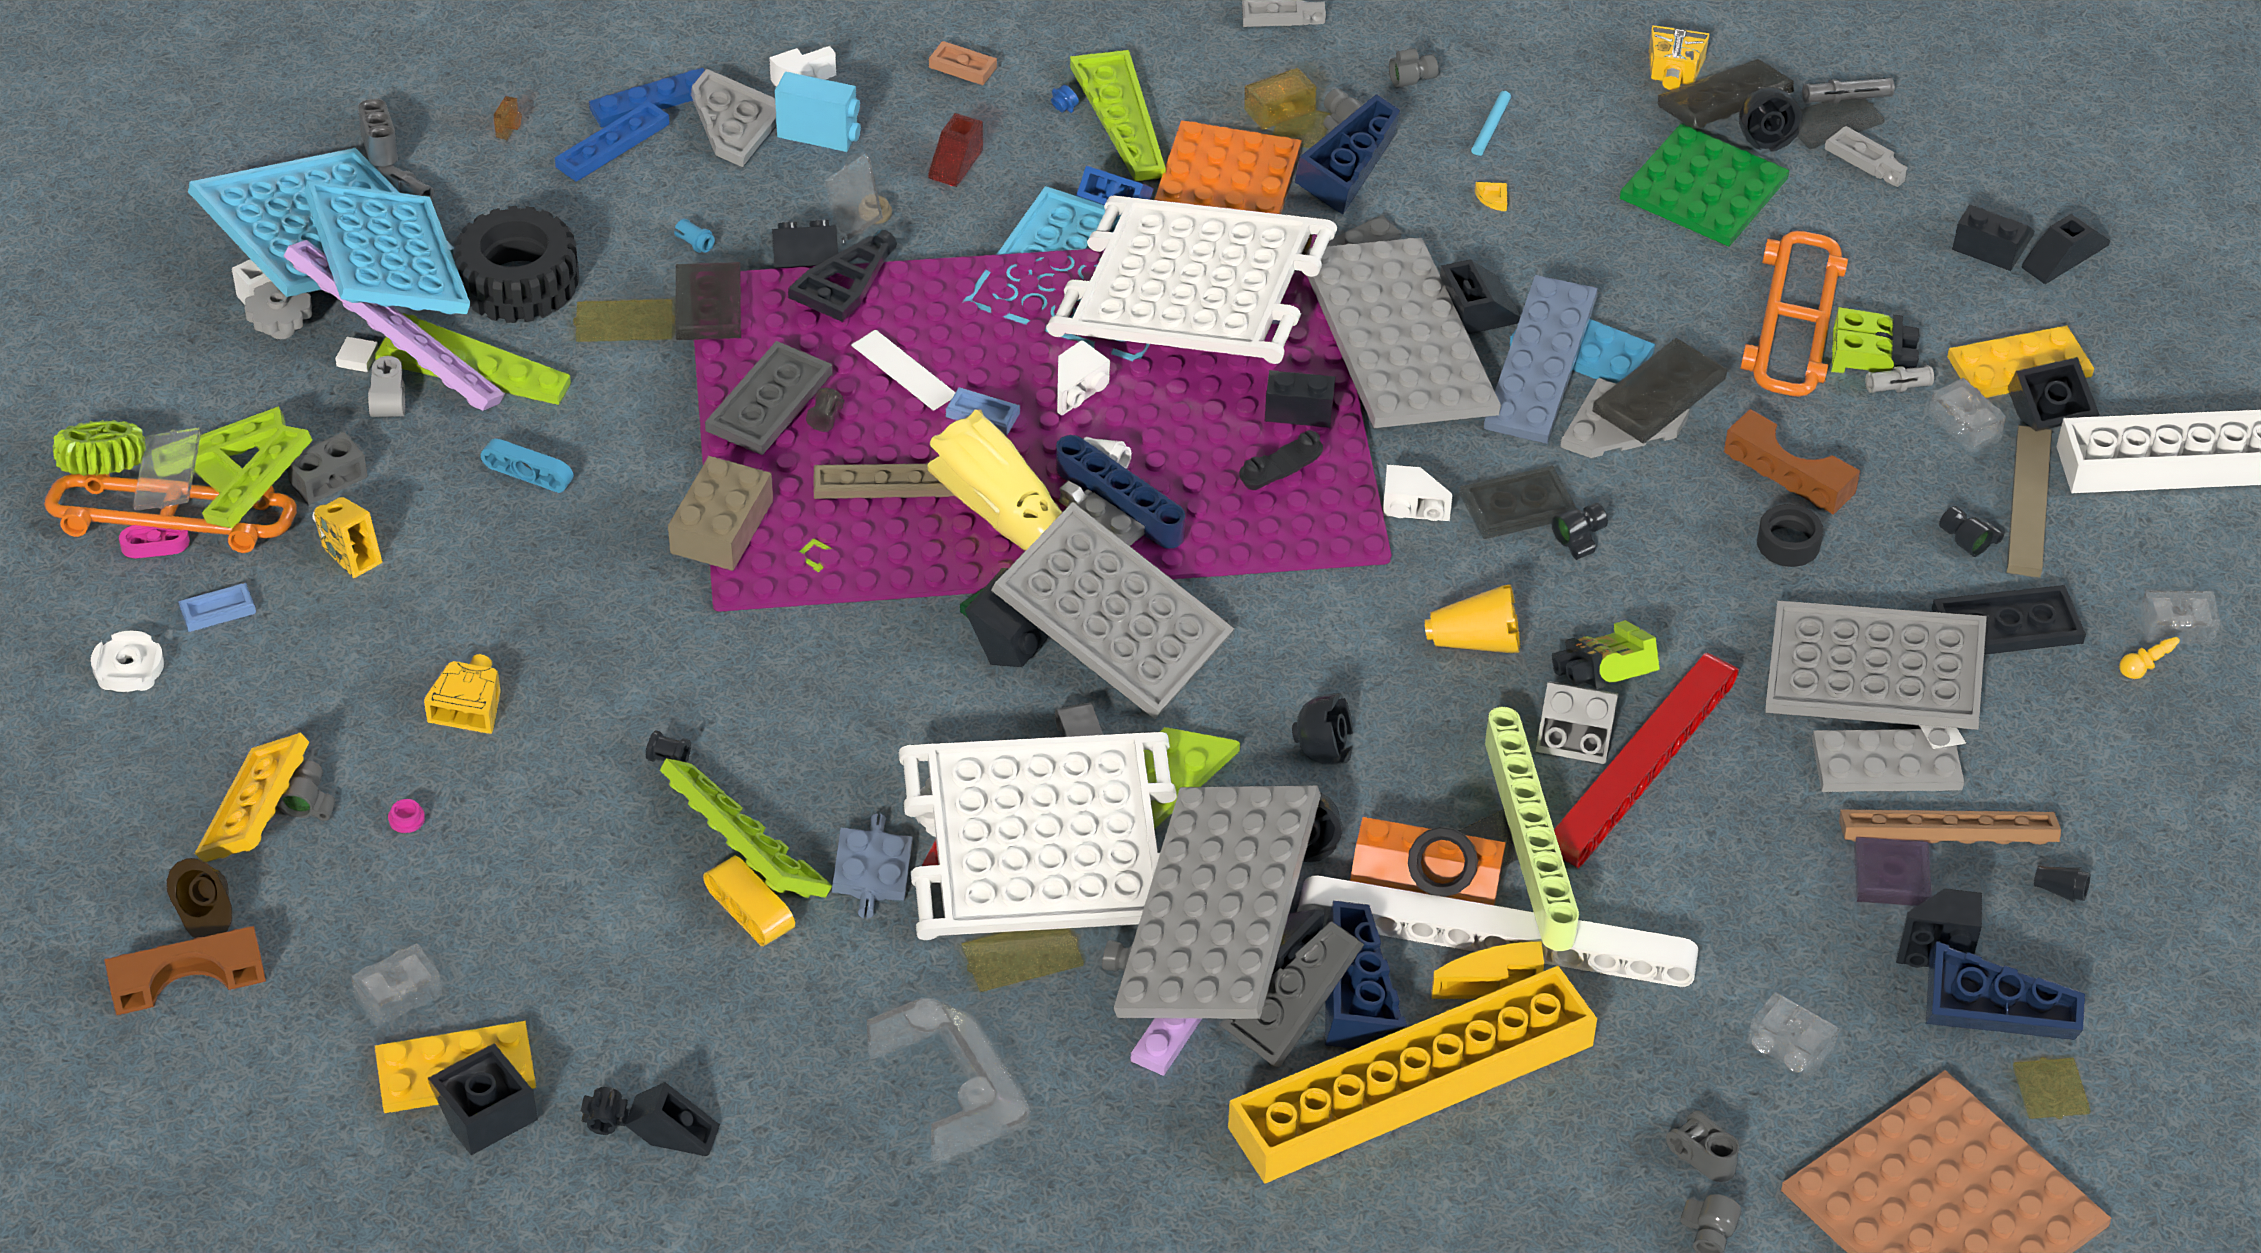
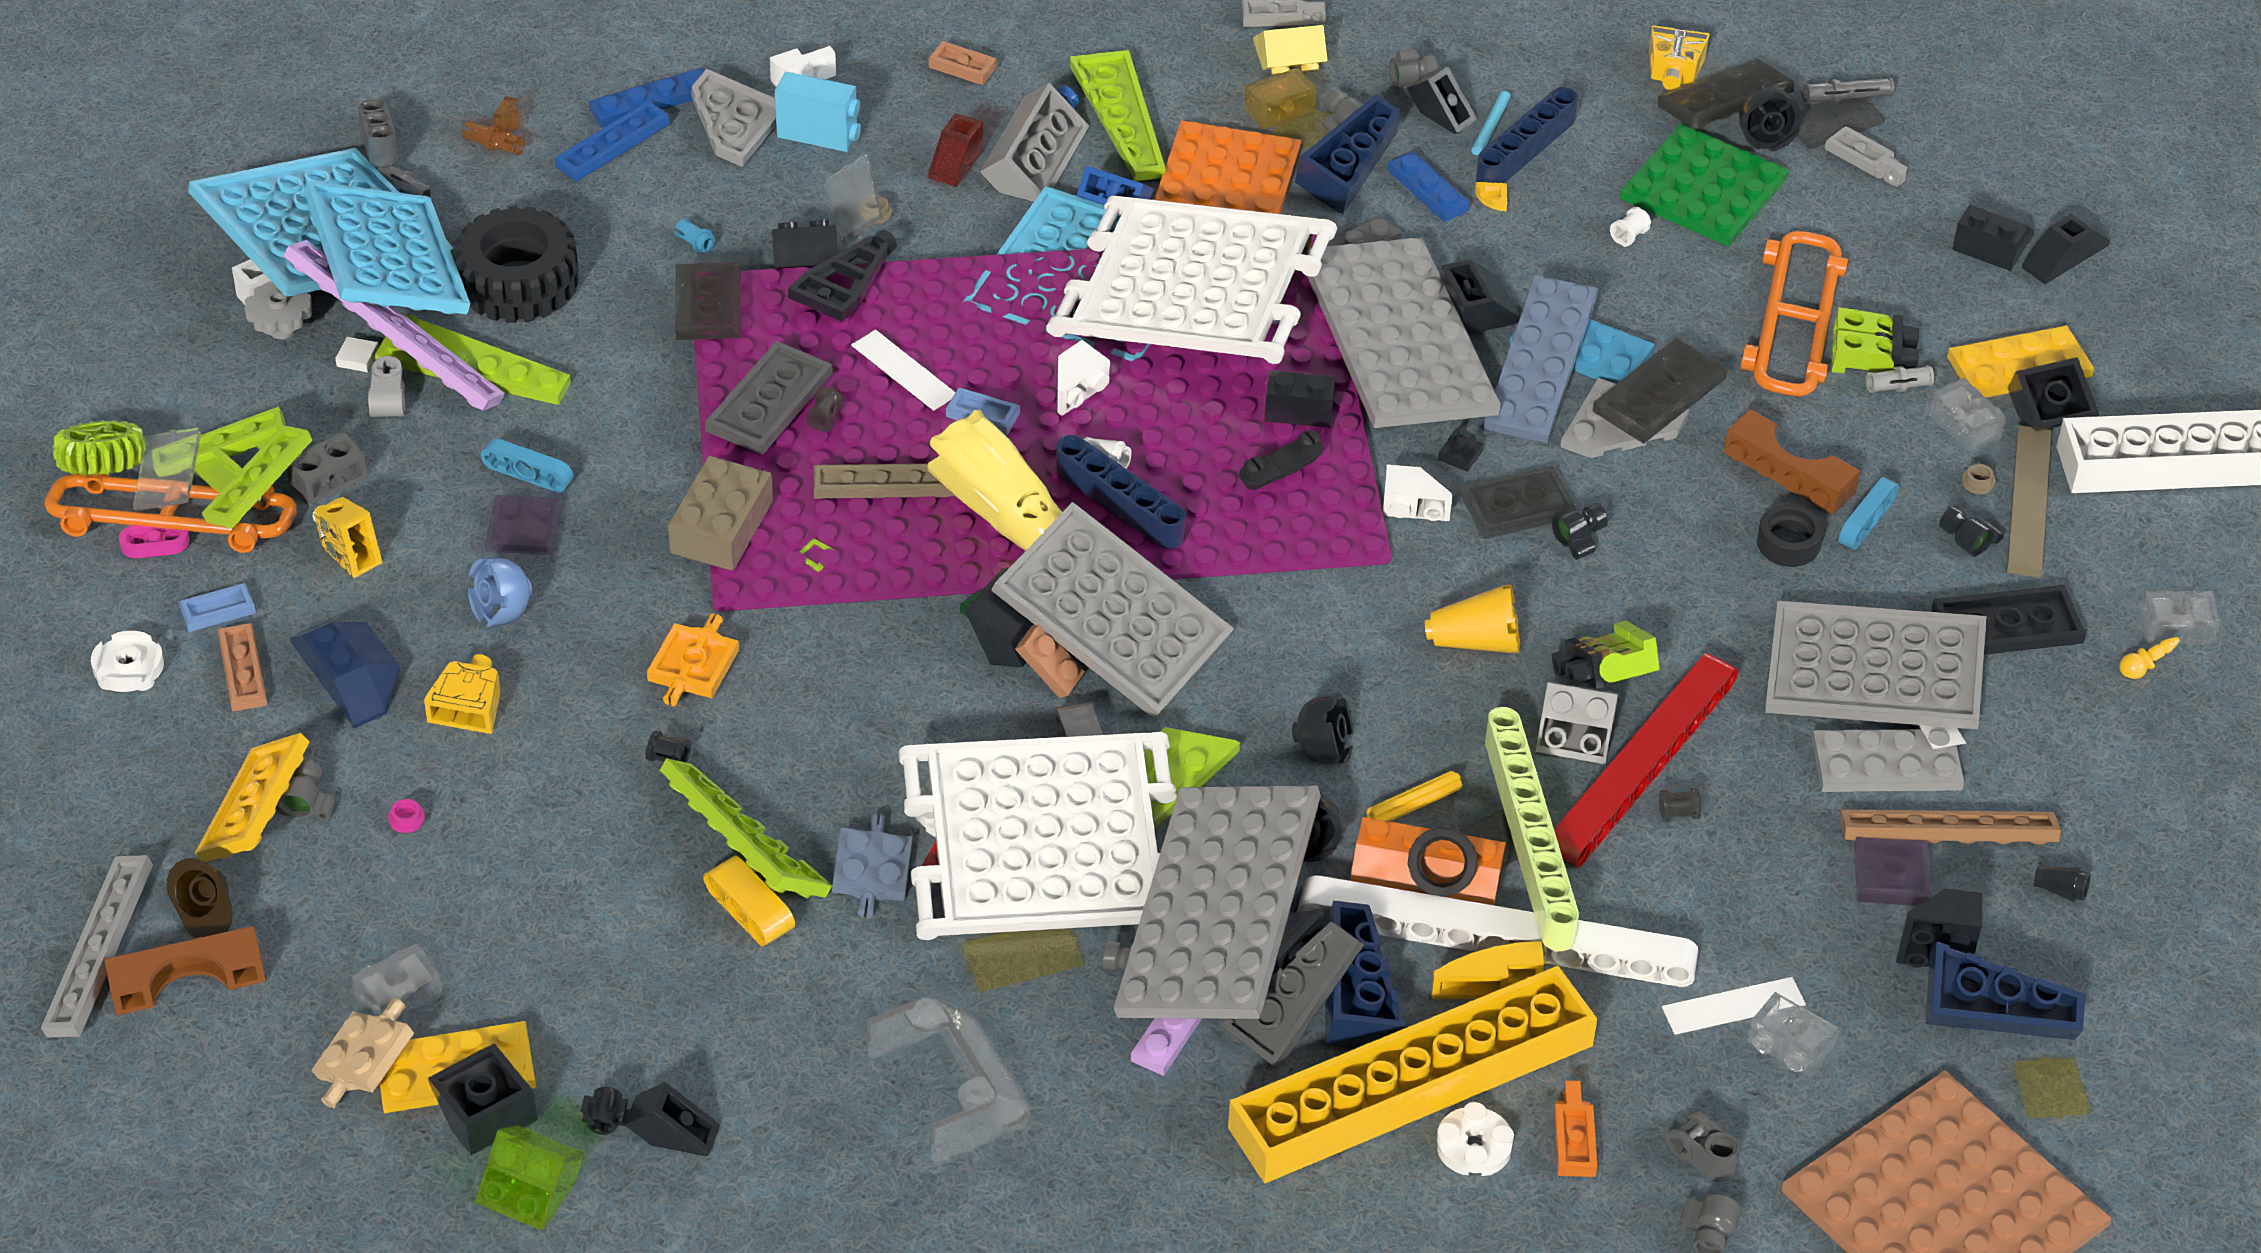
(97, 942): none -> light grey plate
(242, 667): none -> nougat tile
(350, 667): none -> dark blue wedge
(362, 1052): none -> tan plate
(493, 138): none -> clear orange pin
(498, 583): none -> medium blue cylinder
(524, 525): none -> clear purple plate
(528, 1176): none -> clear neon green slope
(624, 320): clear yellow piece -> none
(693, 660): none -> light orange plate
(1035, 145): none -> light grey slope
(1050, 661): none -> nougat plate
(1102, 511): light grey hinge -> none
(1291, 48): none -> light yellow slope
(1416, 797): none -> yellow axle
(1428, 186): none -> blue plate
(1442, 100): none -> black slope
(1460, 450): none -> black tile
(1476, 1122): none -> white plate
(1527, 136): none -> dark blue beam
(1575, 1134): none -> orange hinge
(1634, 223): none -> white bush
(1679, 804): none -> clear smoke bush
(1728, 1005): none -> white sticker
(1868, 513): none -> dark azure beam
(1978, 479): none -> dark tan plate

